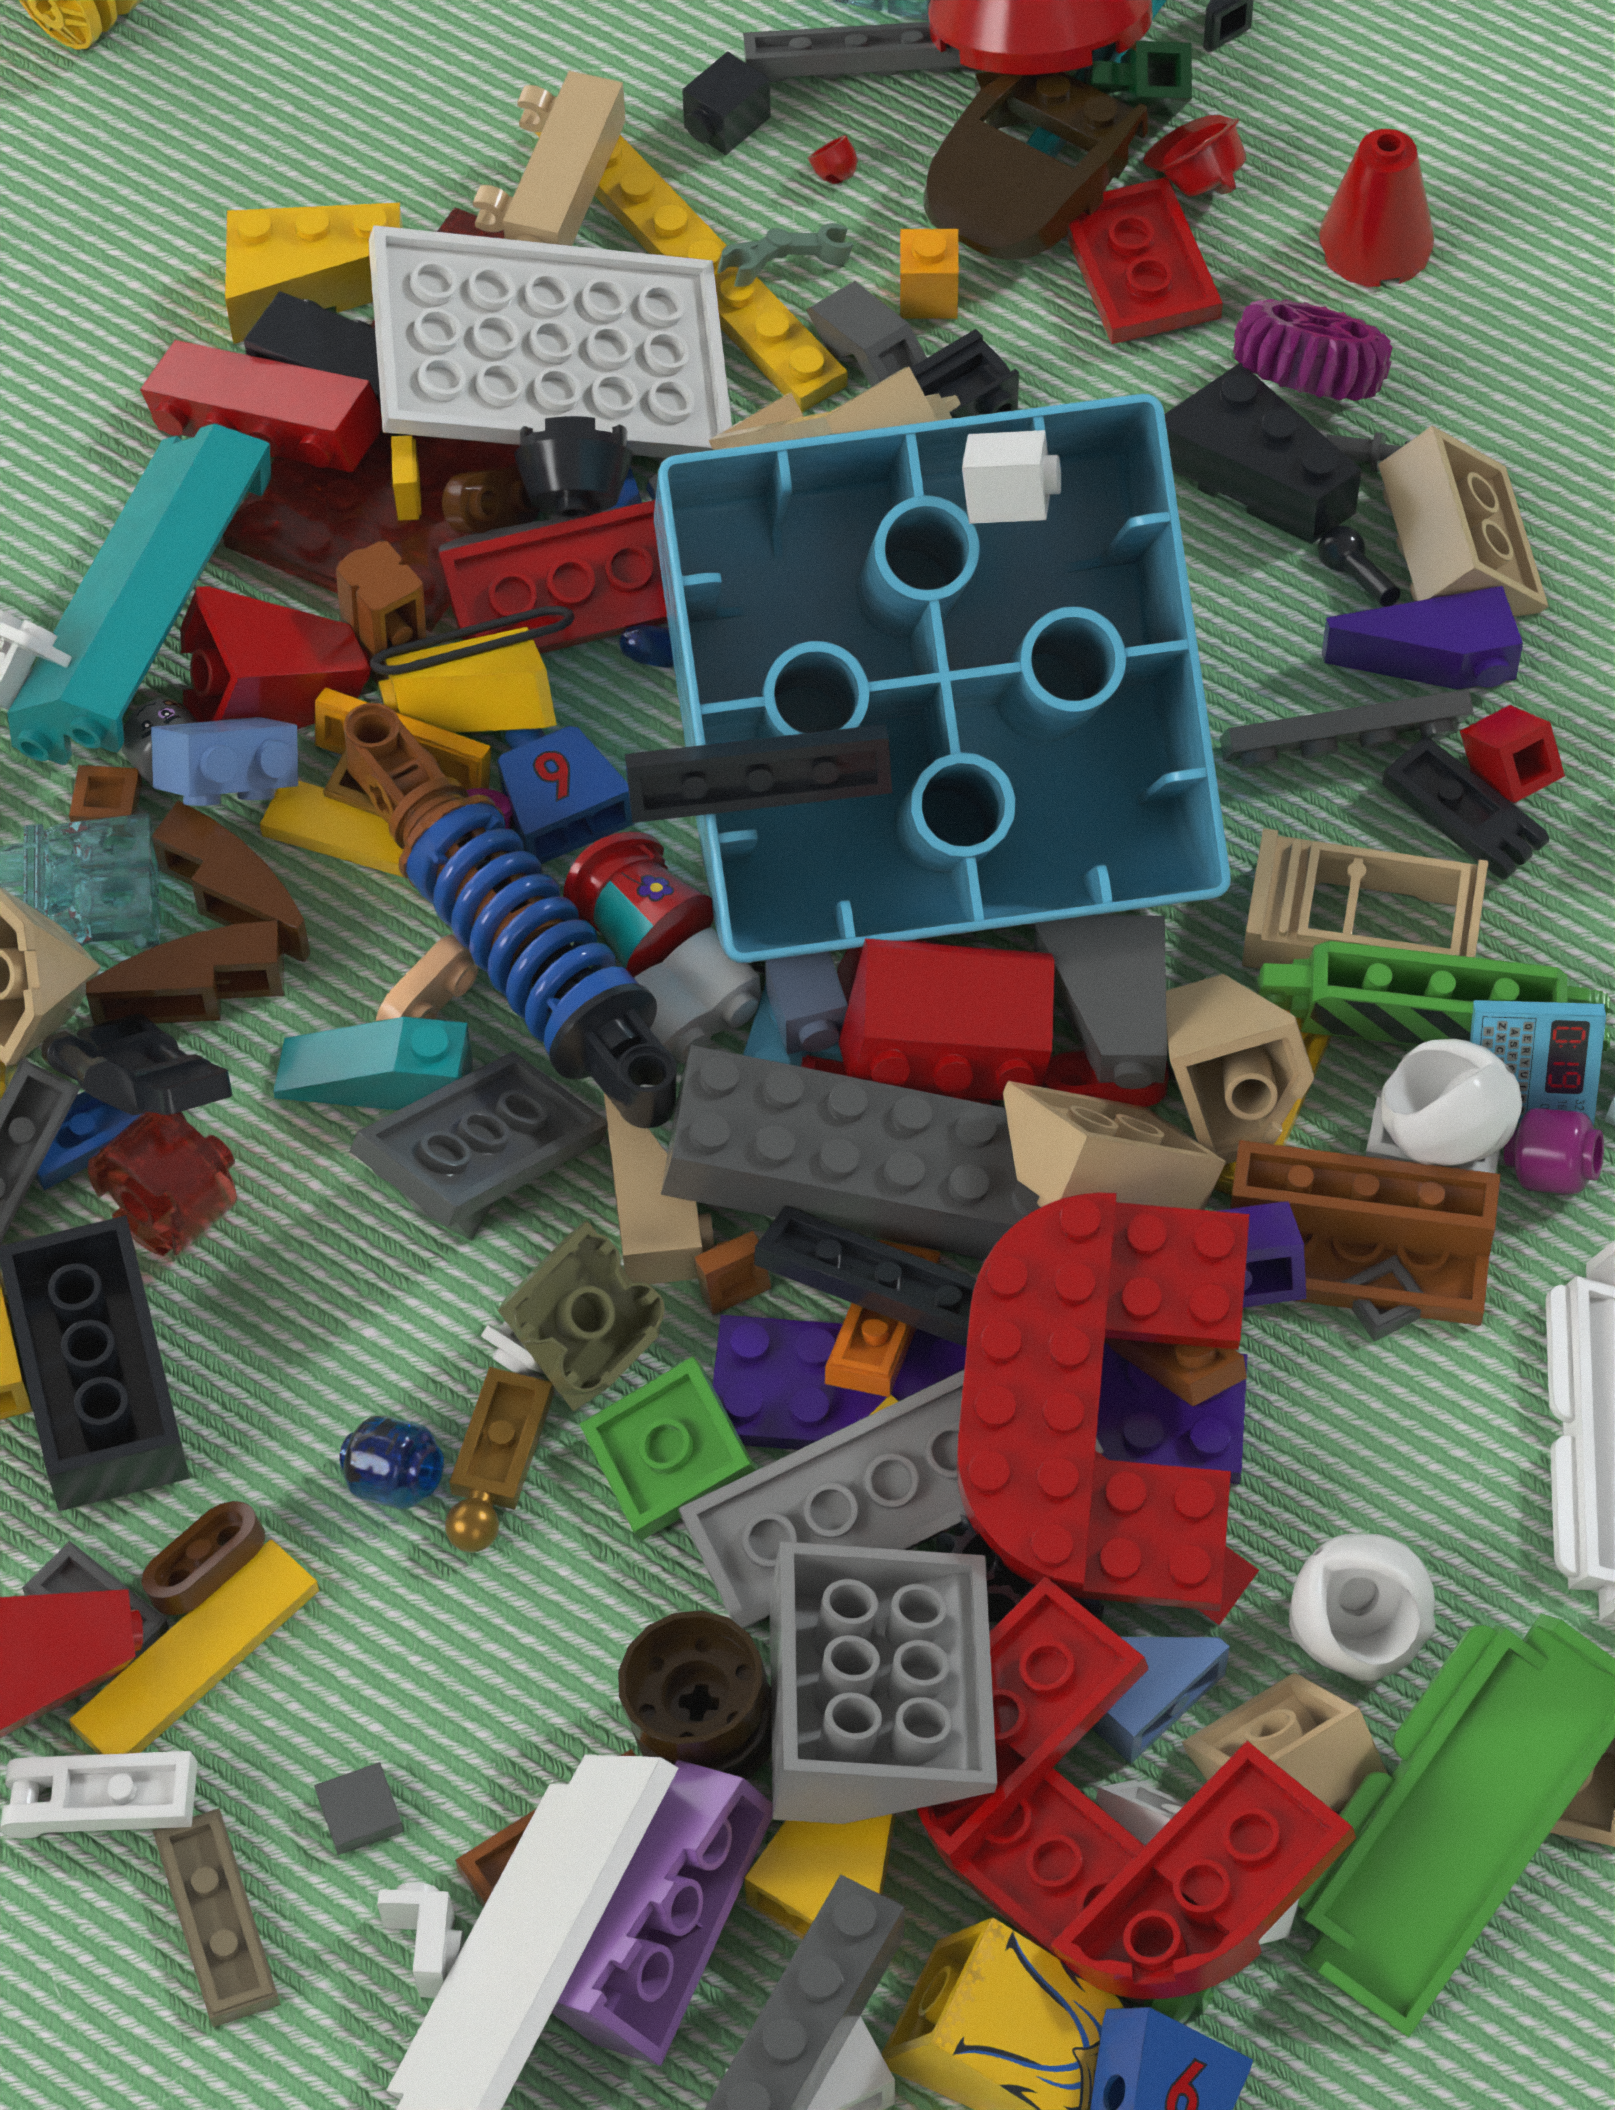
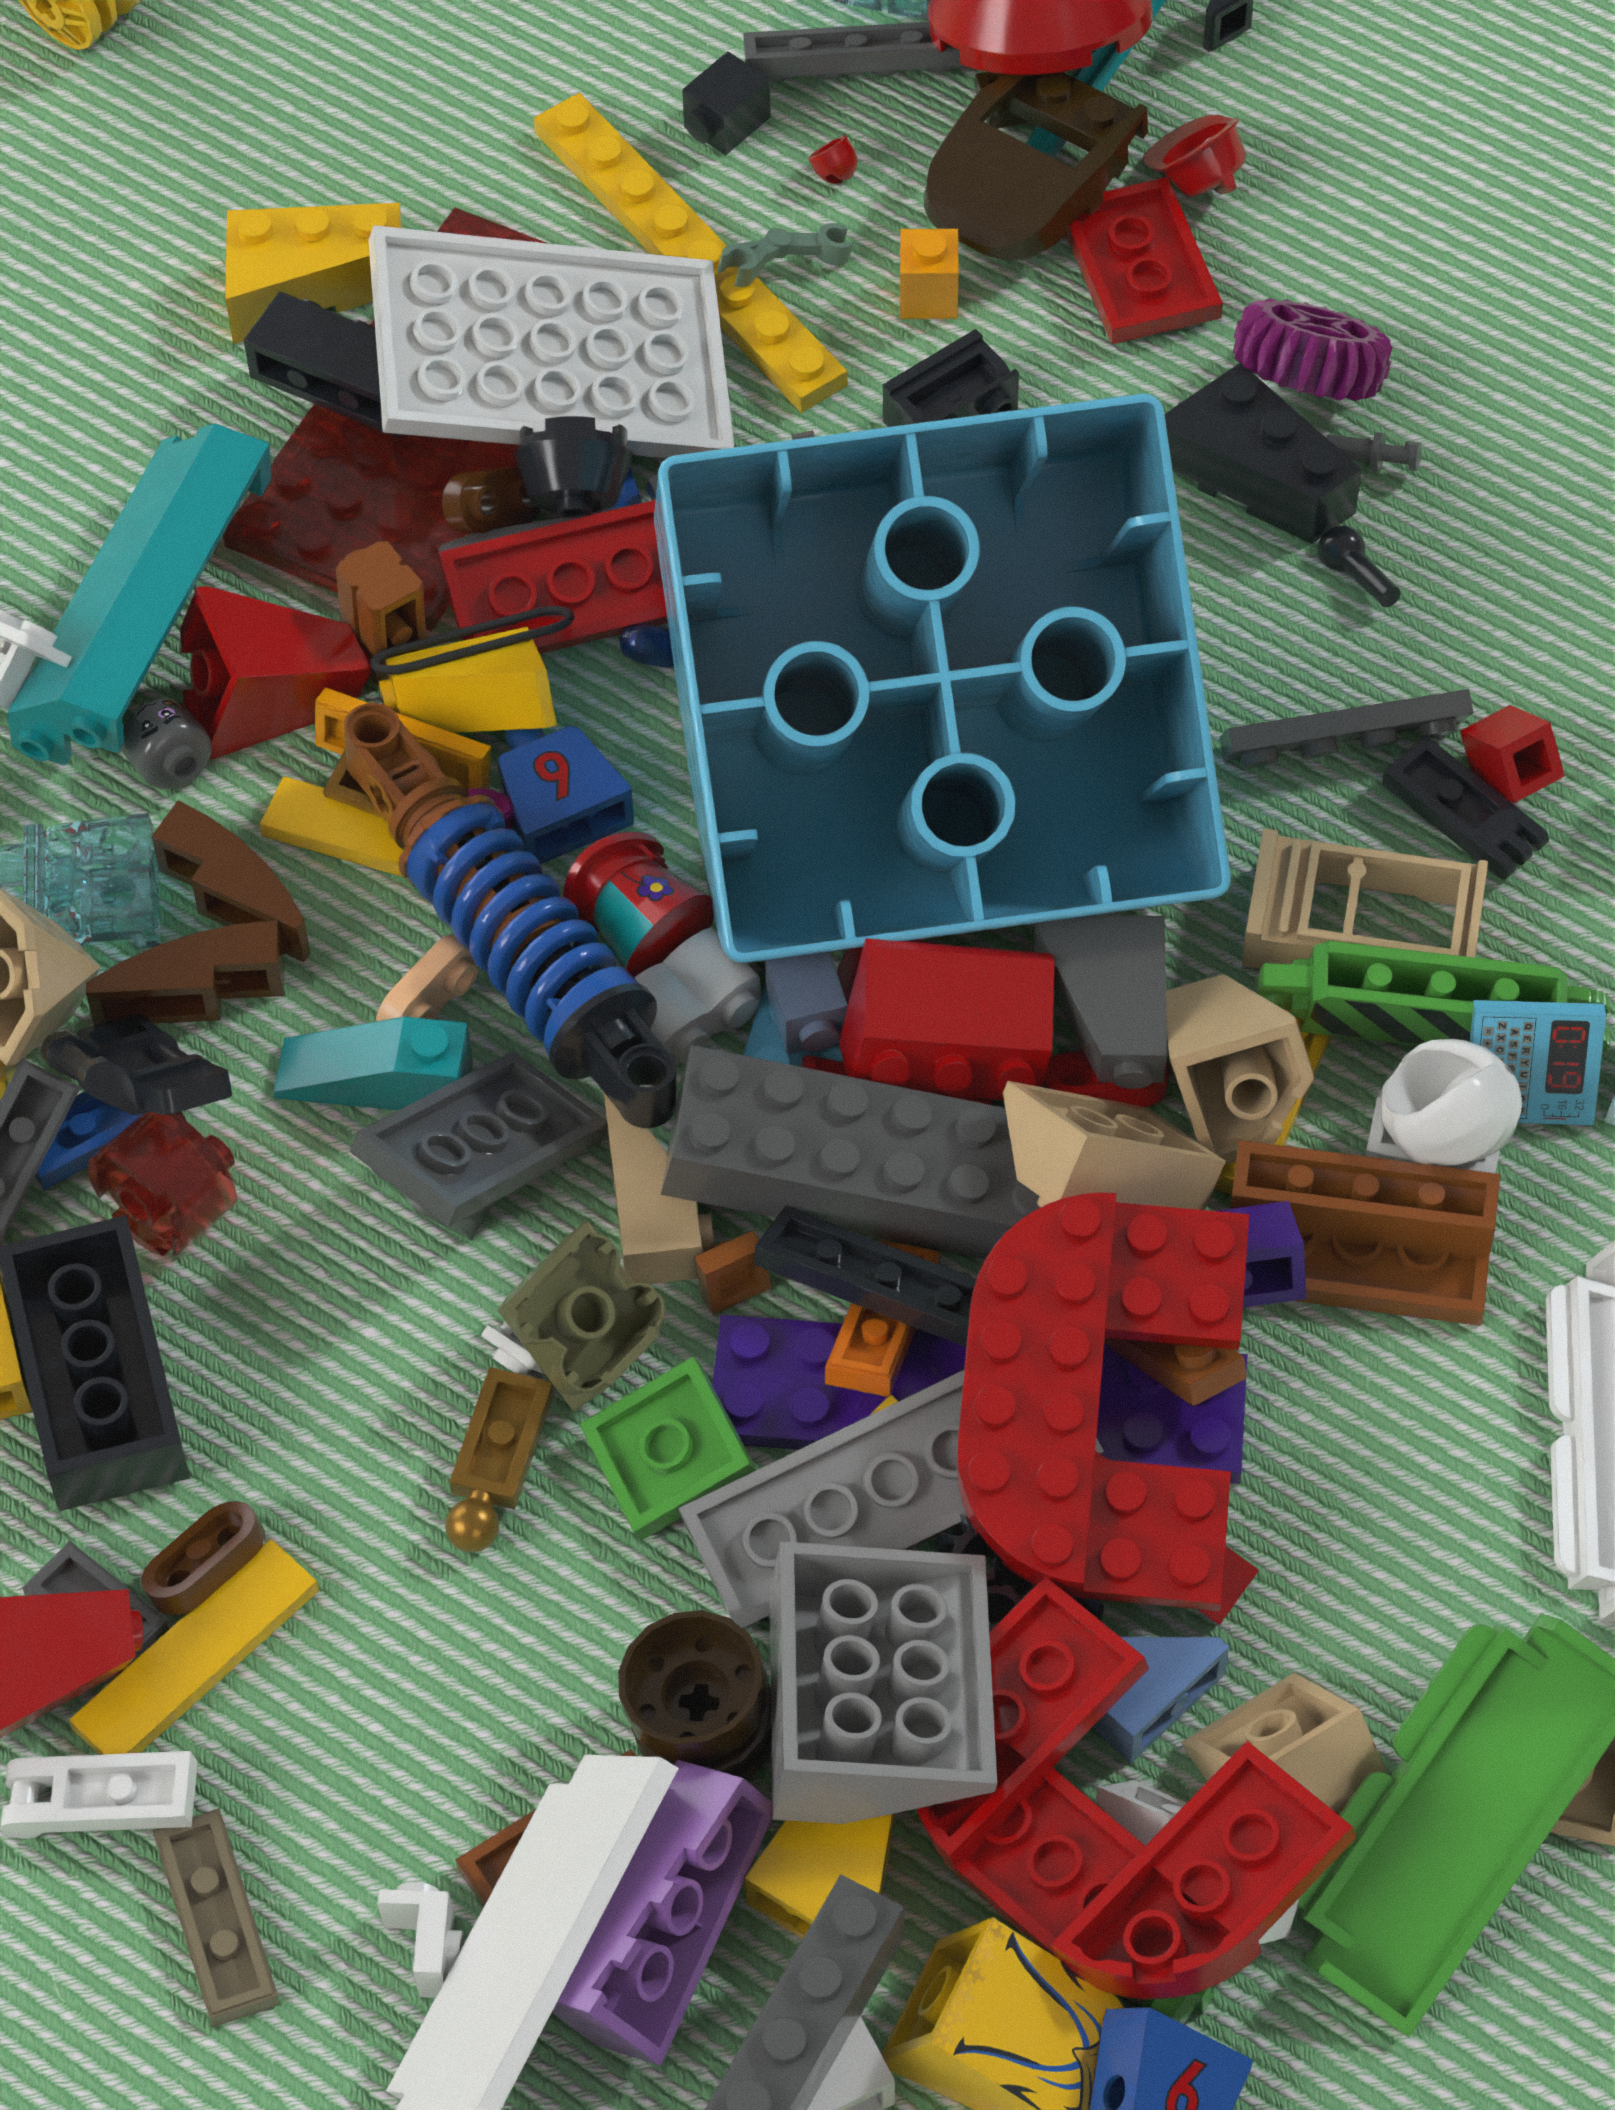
(105, 792): dark orange plate -> none
(224, 758): medium blue brick -> none
(294, 408): brick -> none
(359, 1808): dark grey tile -> none
(391, 1462): clear blue head -> none
(406, 477): yellow tile -> none
(566, 162): tan brick -> none
(759, 773): black plate -> none
(864, 326): dark grey slope -> none
(887, 404): tan slope -> none
(1009, 476): white brick -> none
(1148, 74): dark green brick -> none
(1363, 1606): white piece -> none
(1379, 214): red cone -> none
(1381, 1321): dark grey tile -> none
(1433, 641): dark purple slope -> none
(1459, 522): tan slope -> none
(1555, 1151): magenta head -> none

